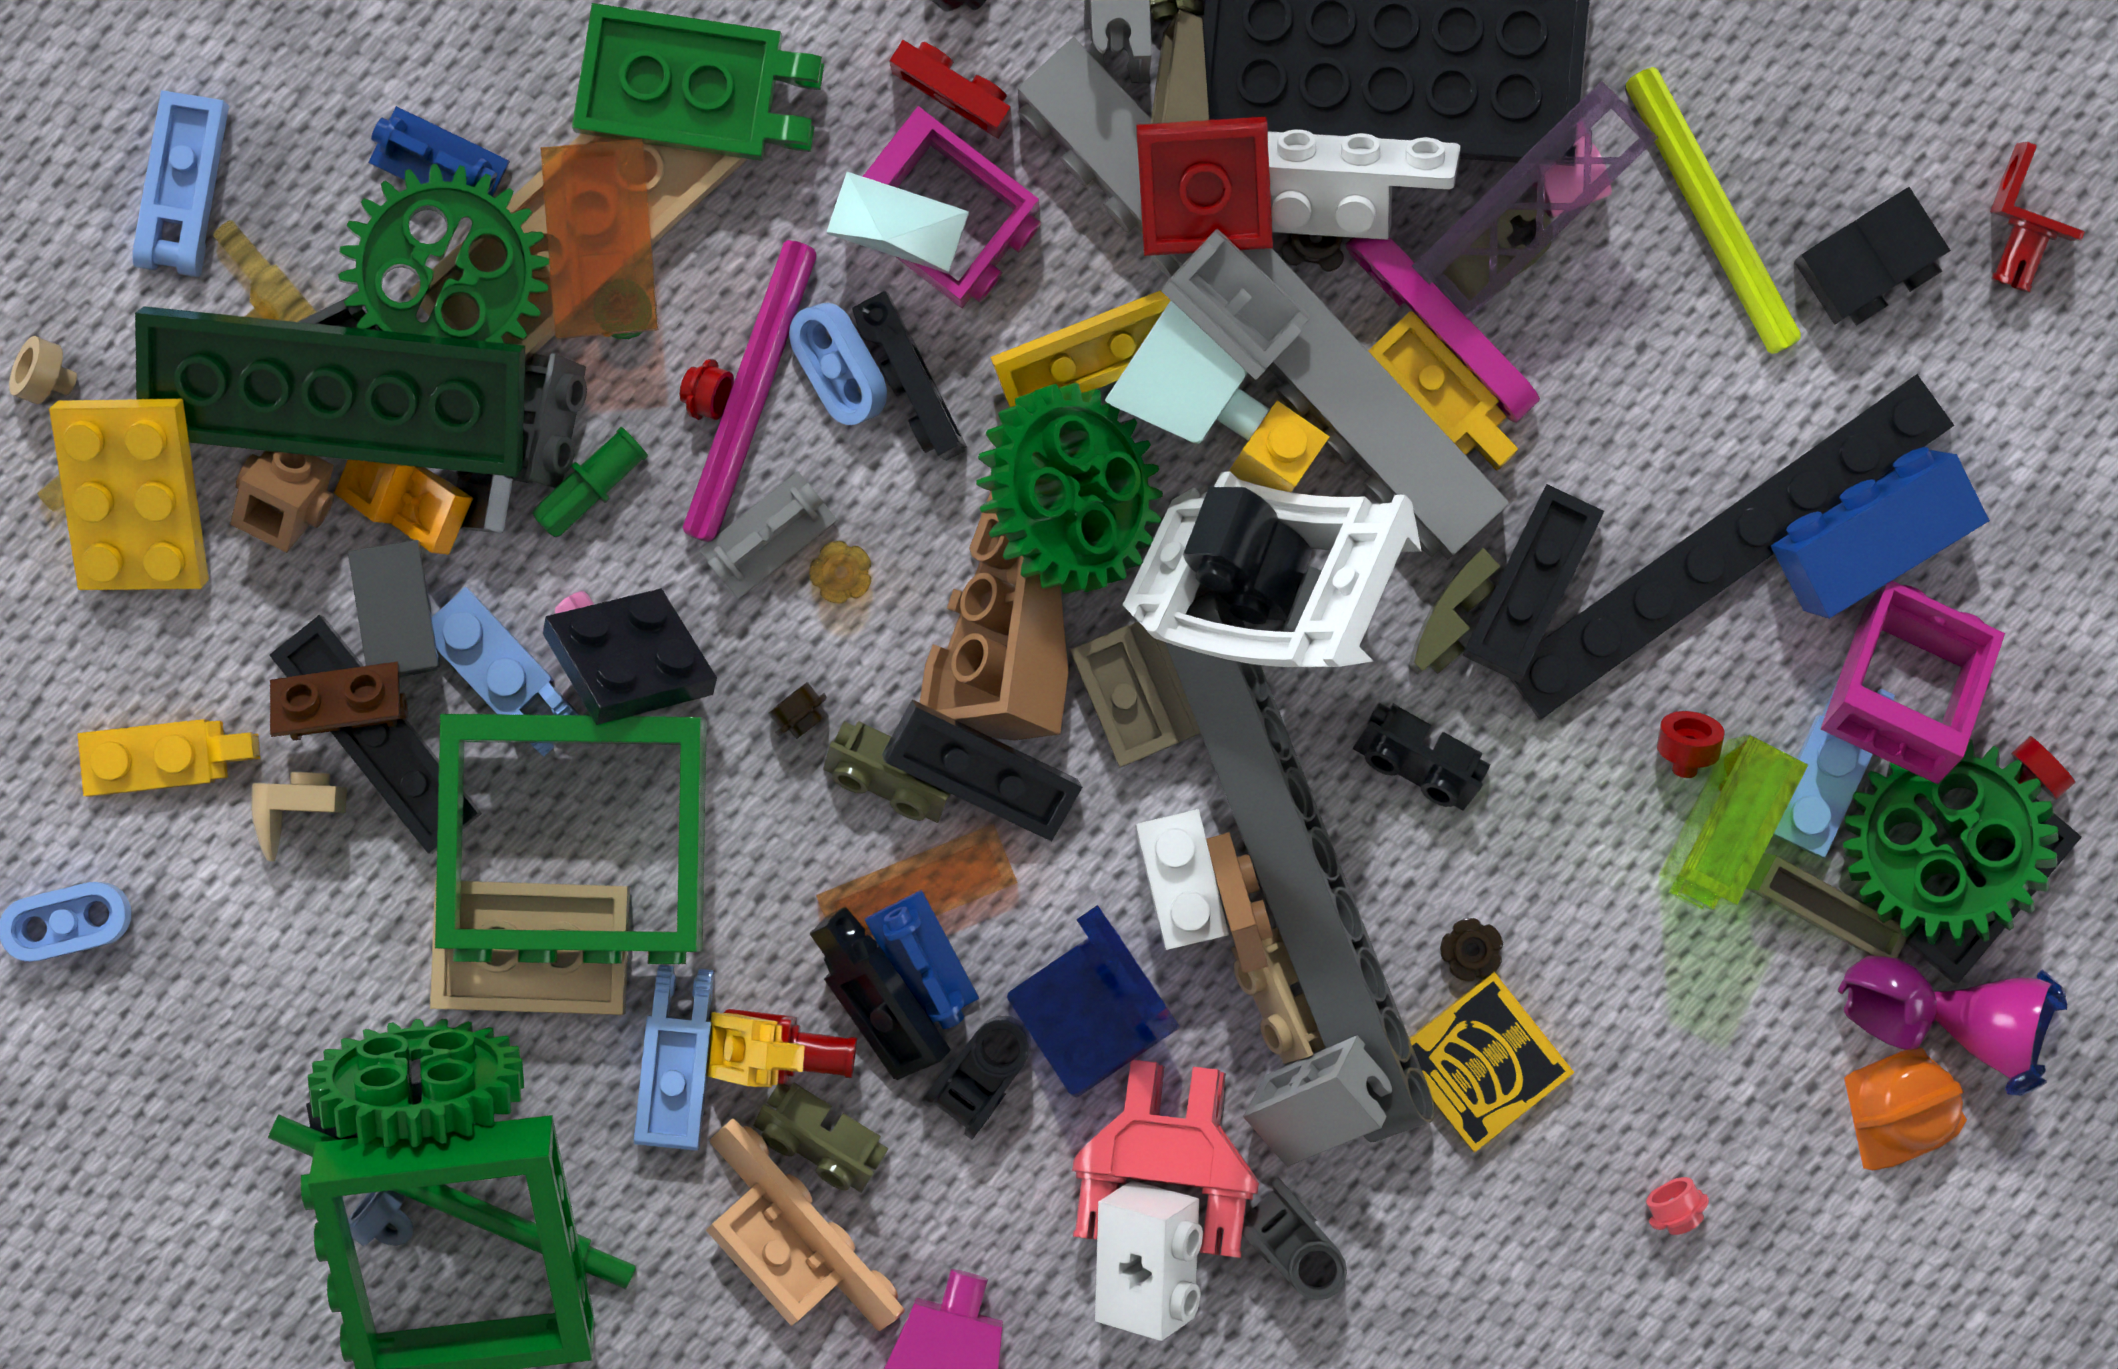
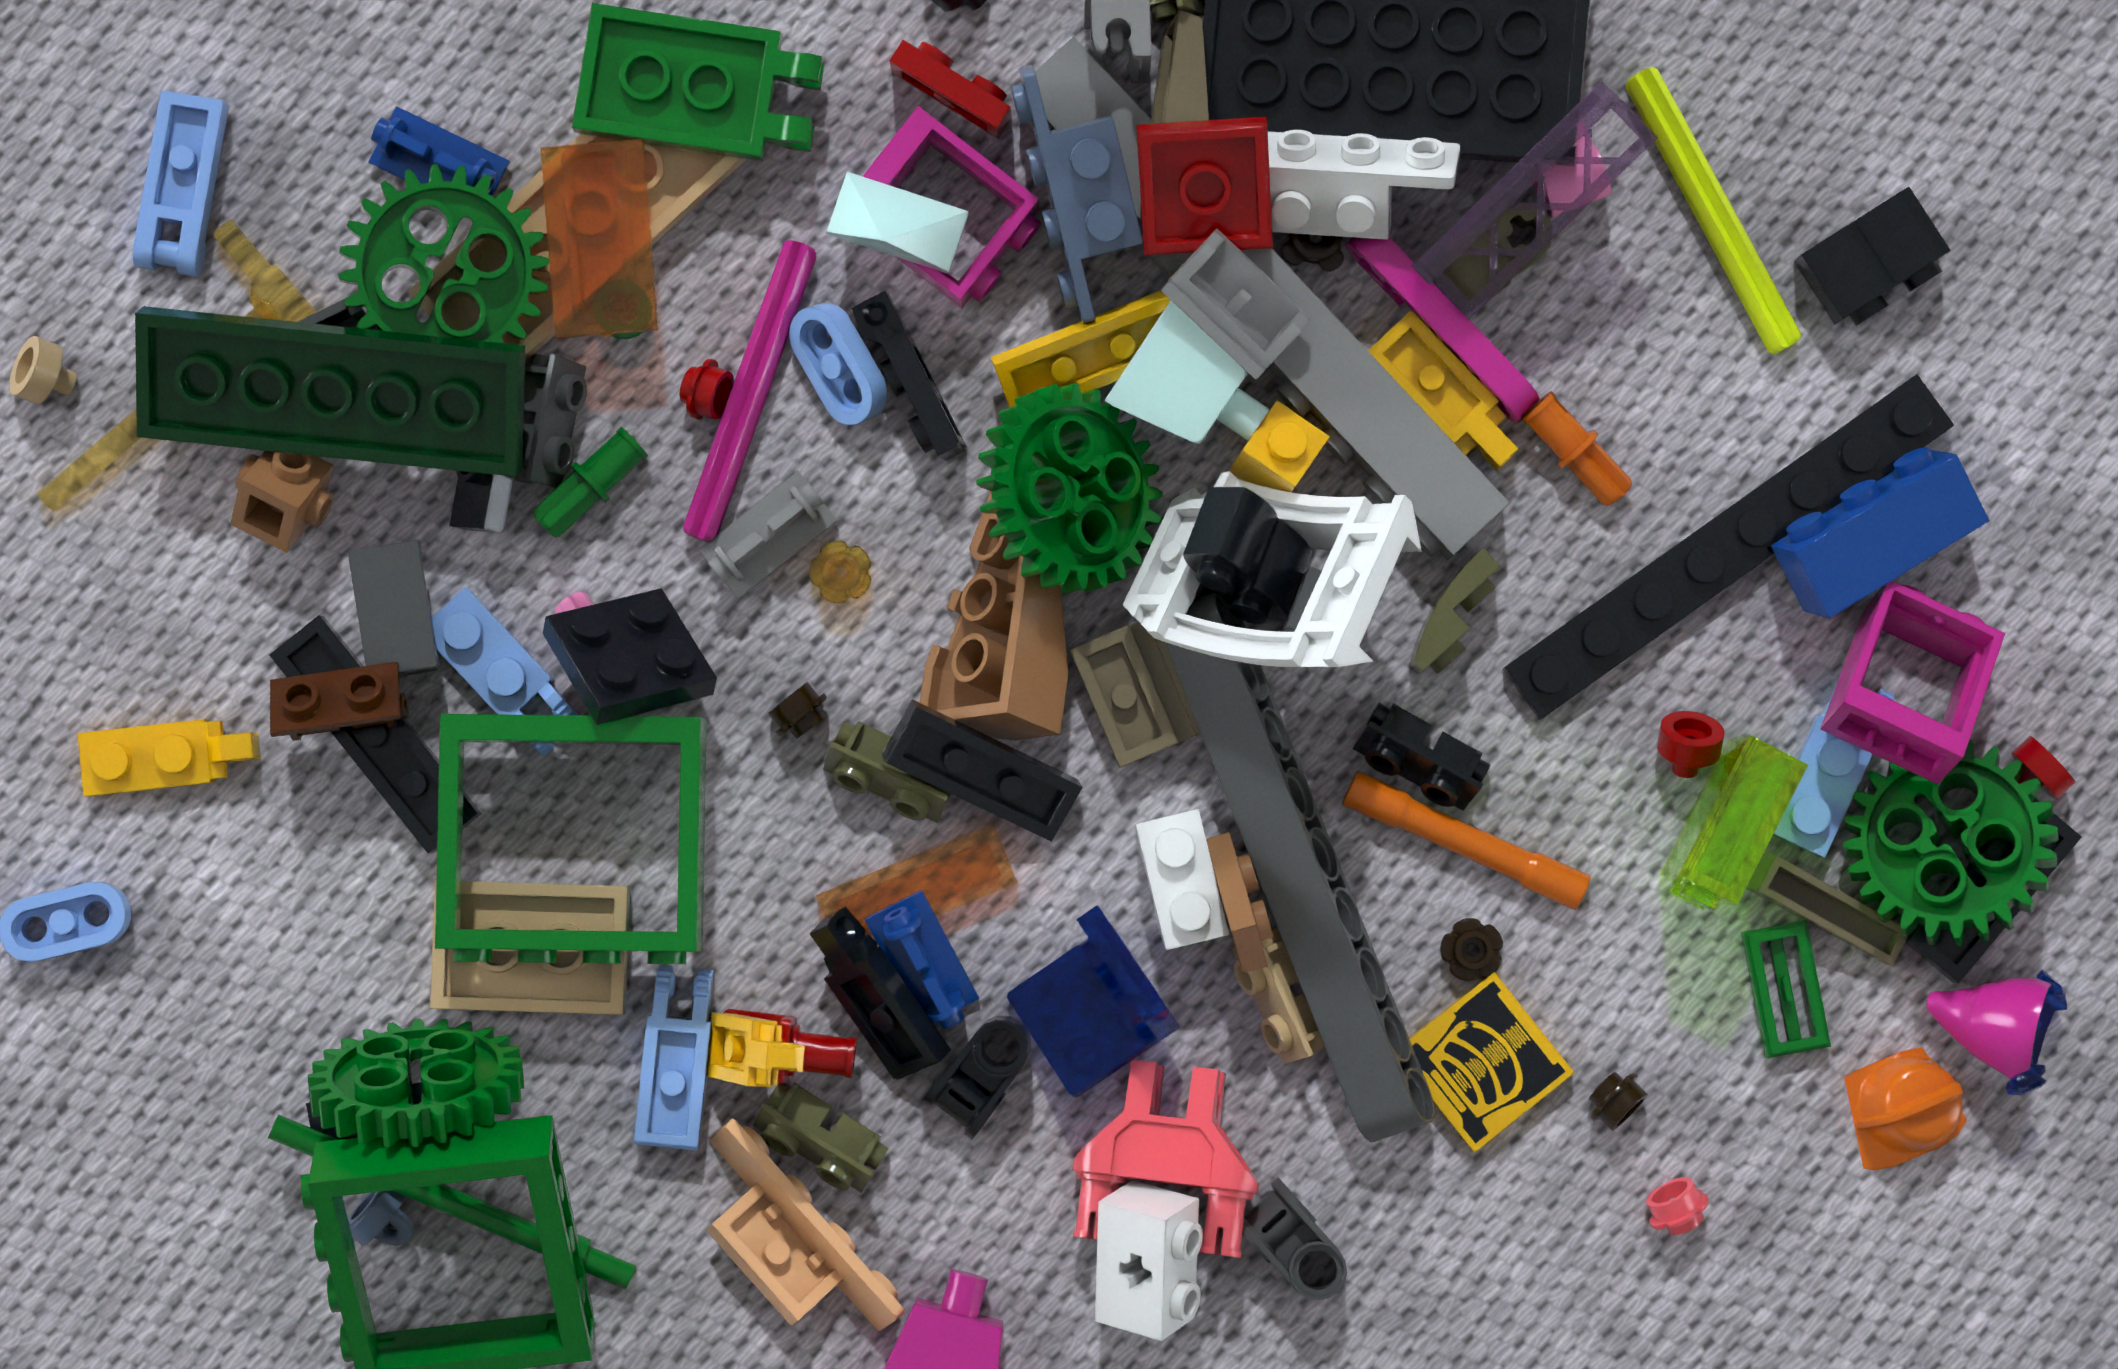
(129, 494): yellow plate -> none
(306, 793): tan plate -> none
(407, 498): light orange slope -> none
(1086, 189): none -> sand blue bracket
(1319, 1102): light grey hinge -> none
(1530, 869): none -> orange piece
(1533, 583): black plate -> none
(1578, 449): none -> orange axle
(1617, 1099): none -> dark brown plate
(1761, 995): none -> green tile
(1890, 1000): magenta hair -> none
(2029, 230): red bracket -> none

